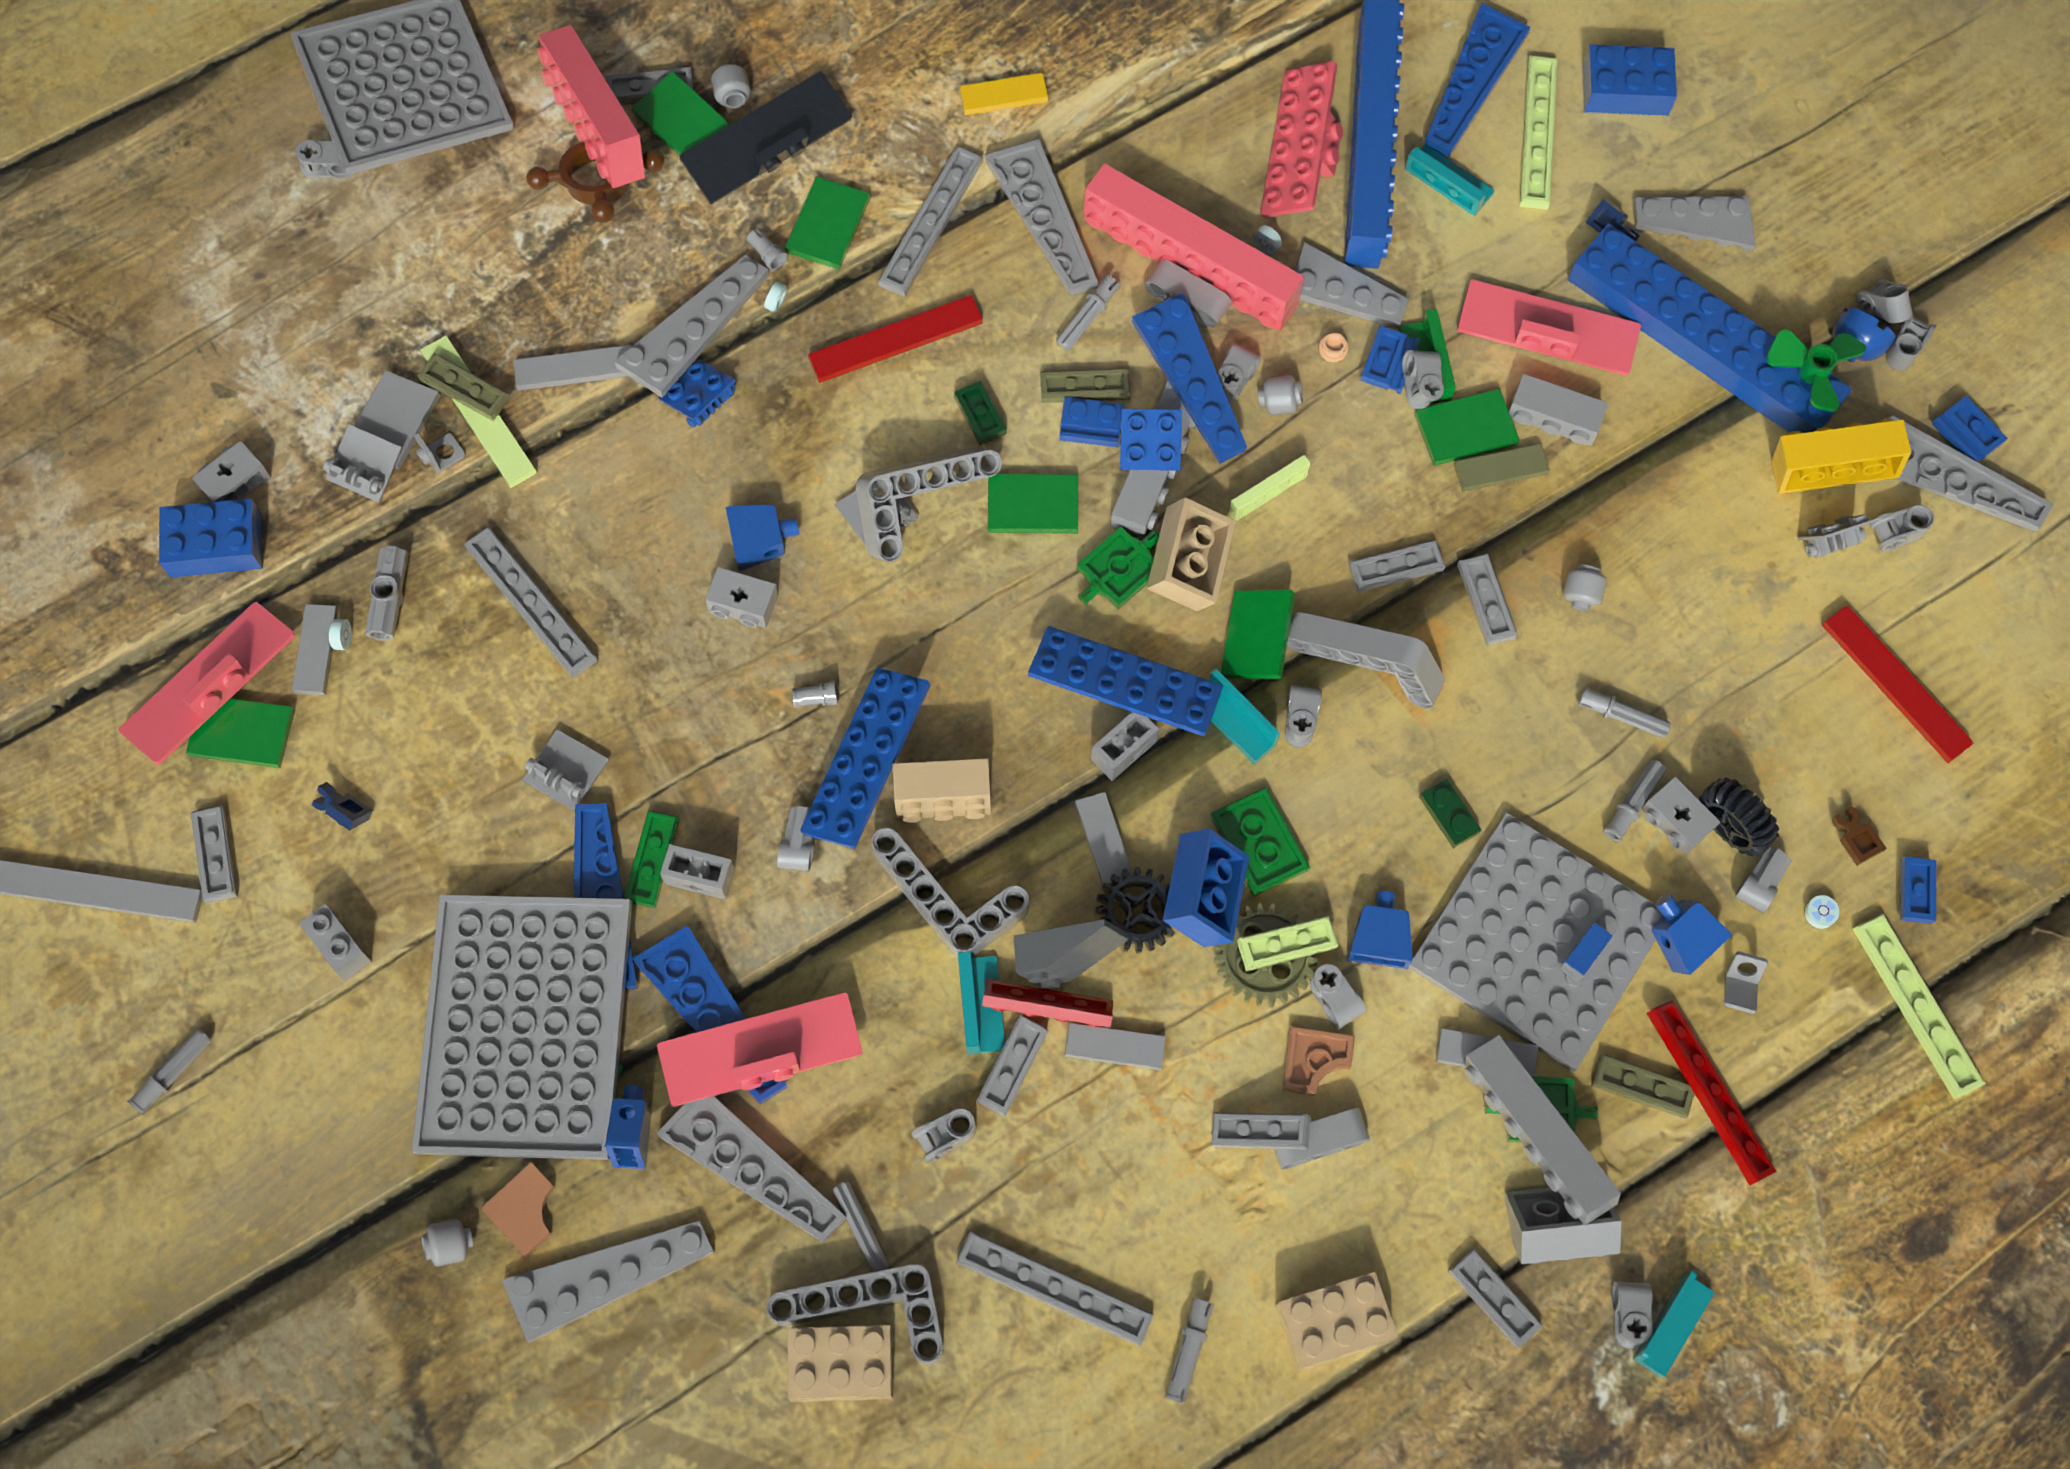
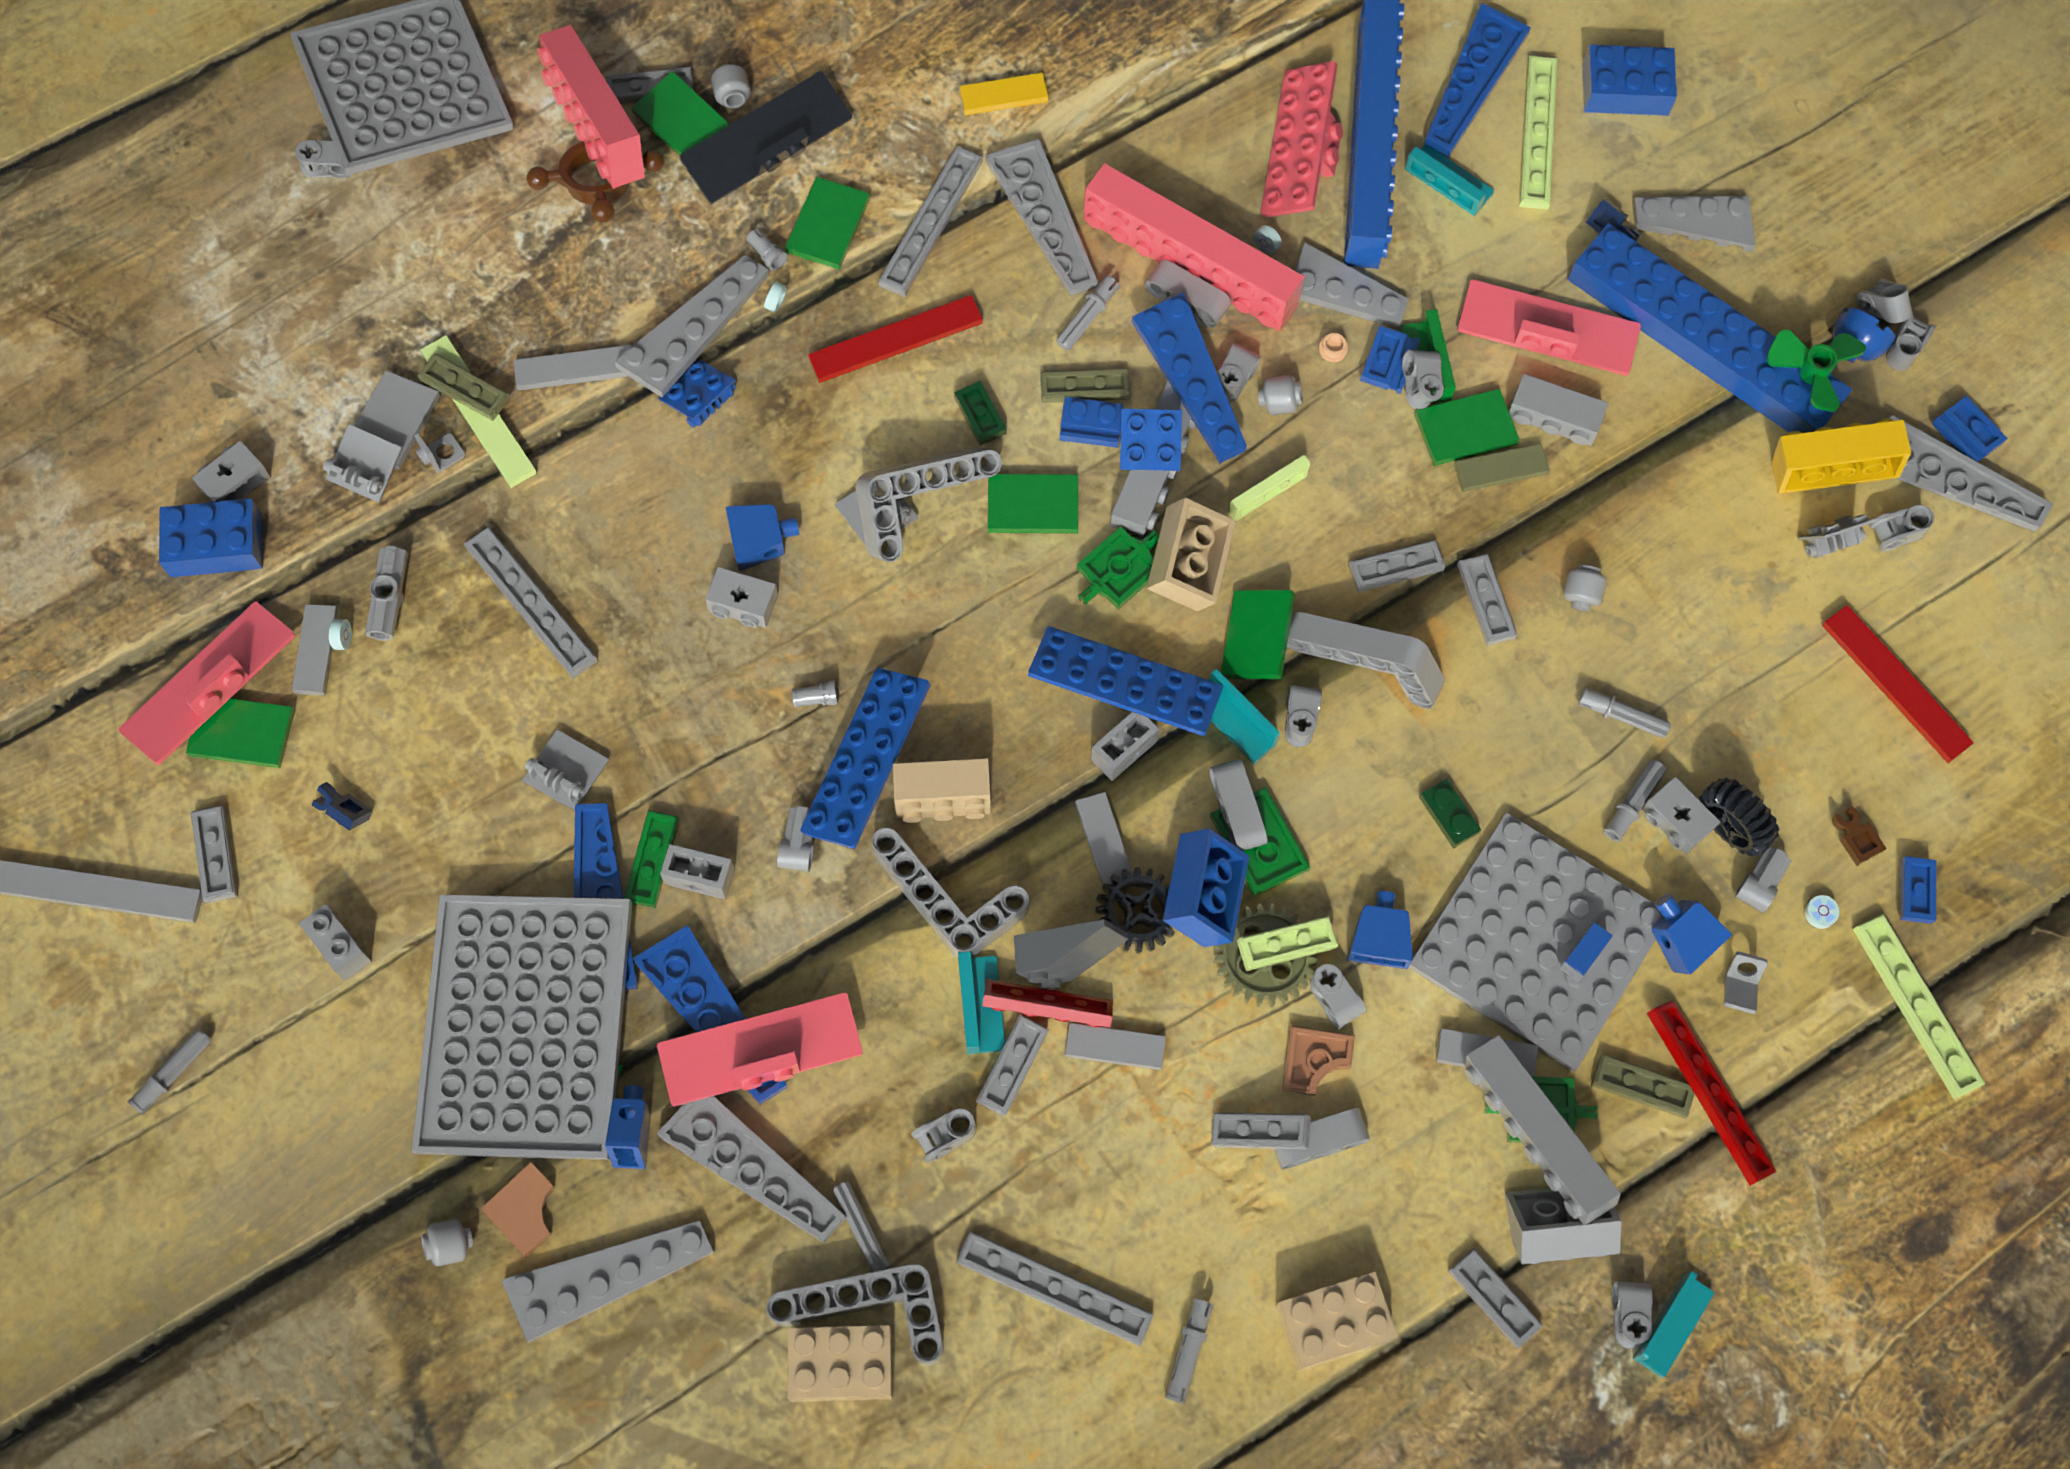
(1238, 805): none -> light grey beam

